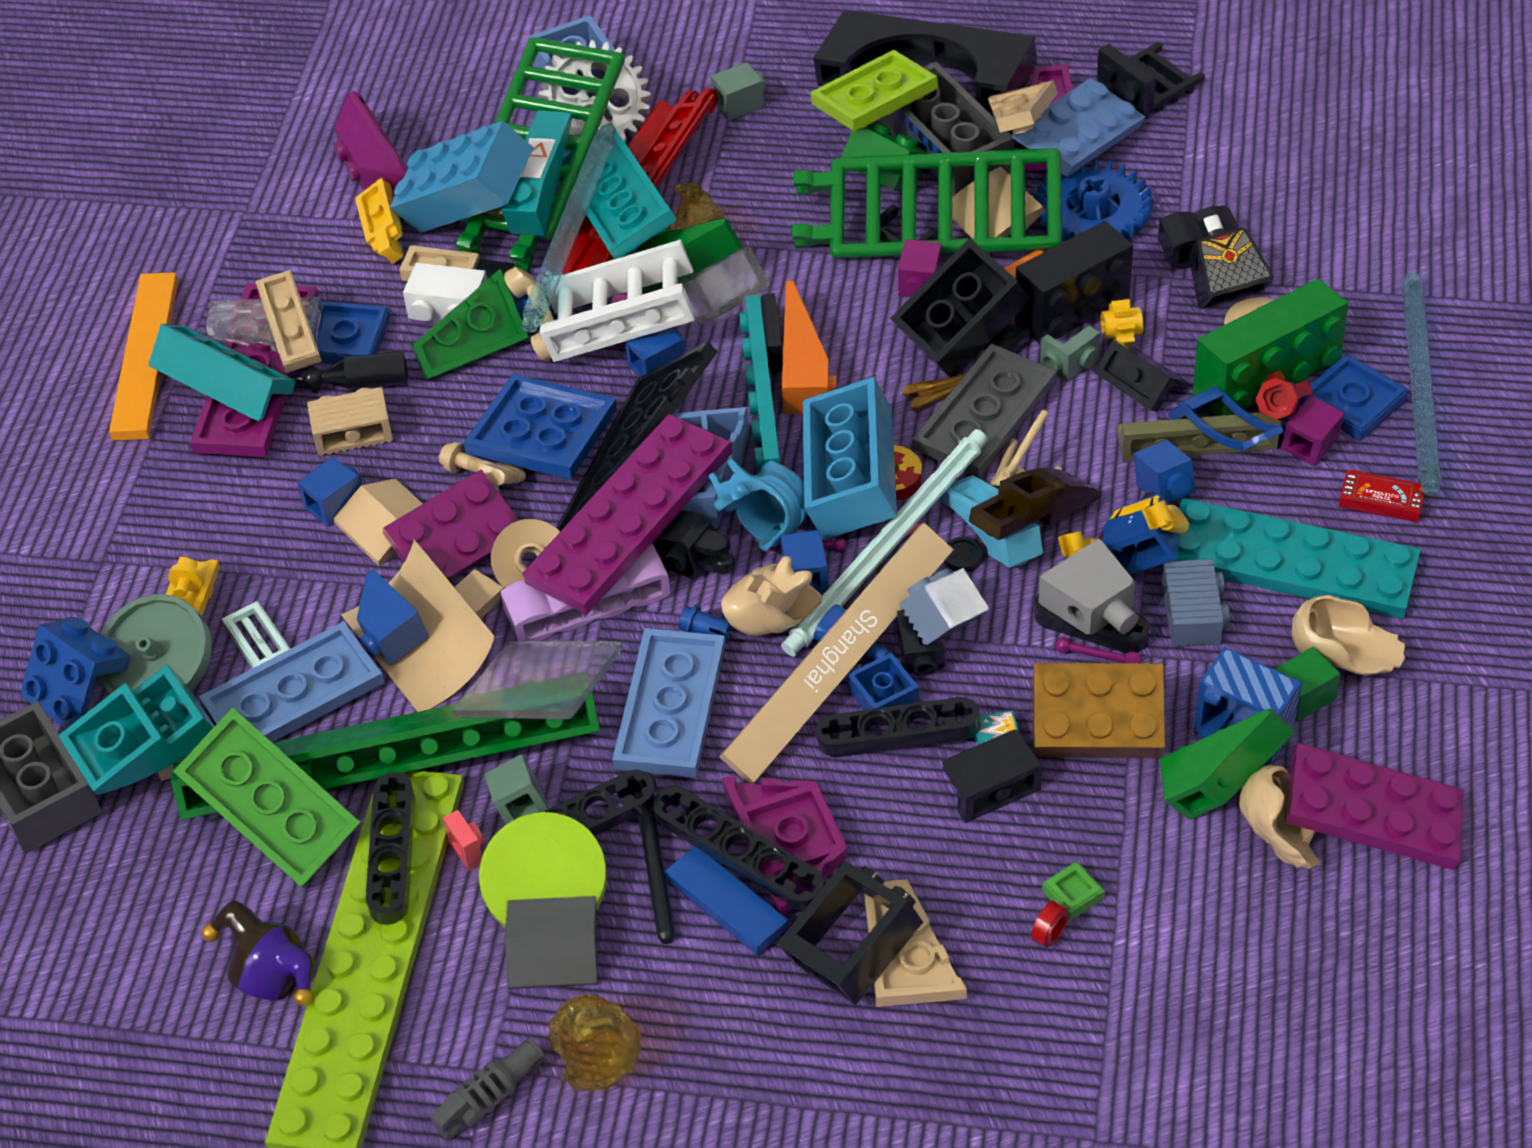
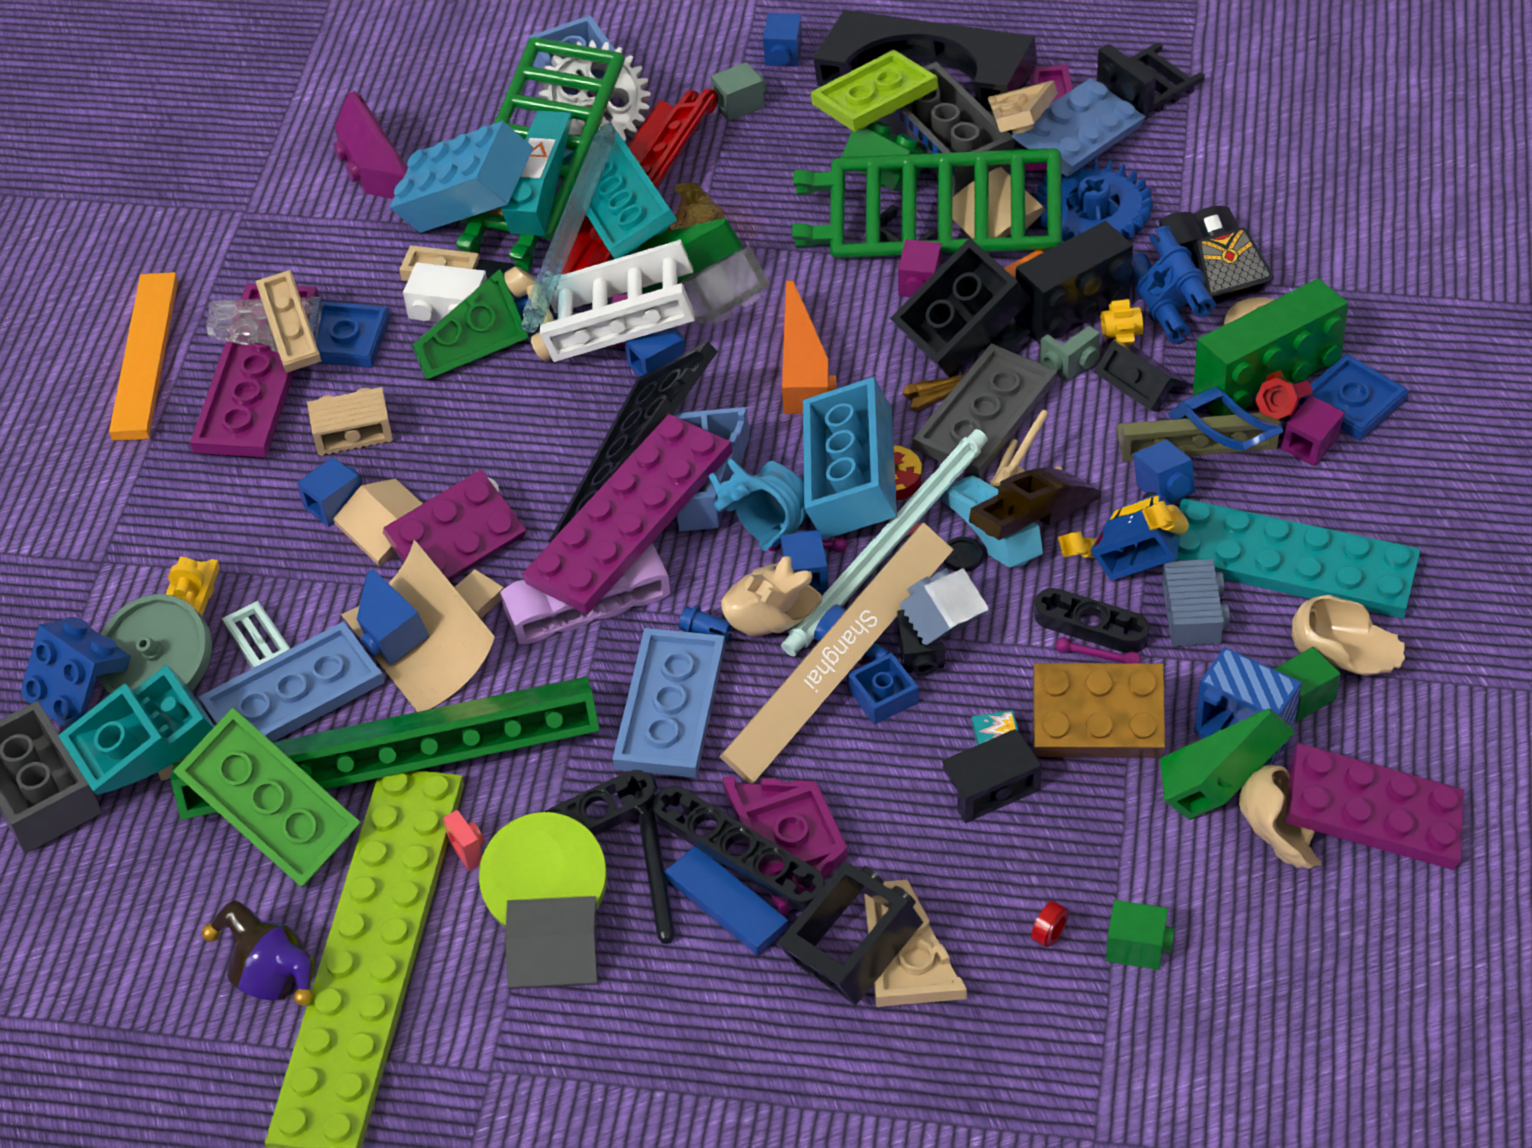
(217, 370): teal panel -> none
(359, 372): black wheel -> none
(379, 222): yellow hinge -> none
(386, 847): black beam -> none
(454, 459): tan hinge -> none
(486, 1090): dark grey hinge -> none
(515, 789): sand green brick -> none
(516, 541): tan dish -> none
(538, 679): clear piece -> none
(540, 426): blue plate -> none
(594, 1041): clear yellow helmet -> none
(693, 546): black hinge -> none
(758, 376): teal plate -> none
(772, 332): black tile -> none
(782, 39): none -> blue brick
(898, 734): black beam -> none
(1073, 889): bright green tile -> none
(1090, 590): light grey torso -> none
(1138, 935): none -> green brick
(1170, 285): none -> blue pin
(1381, 495): red tile -> none
(1421, 385): clear light blue piece -> none

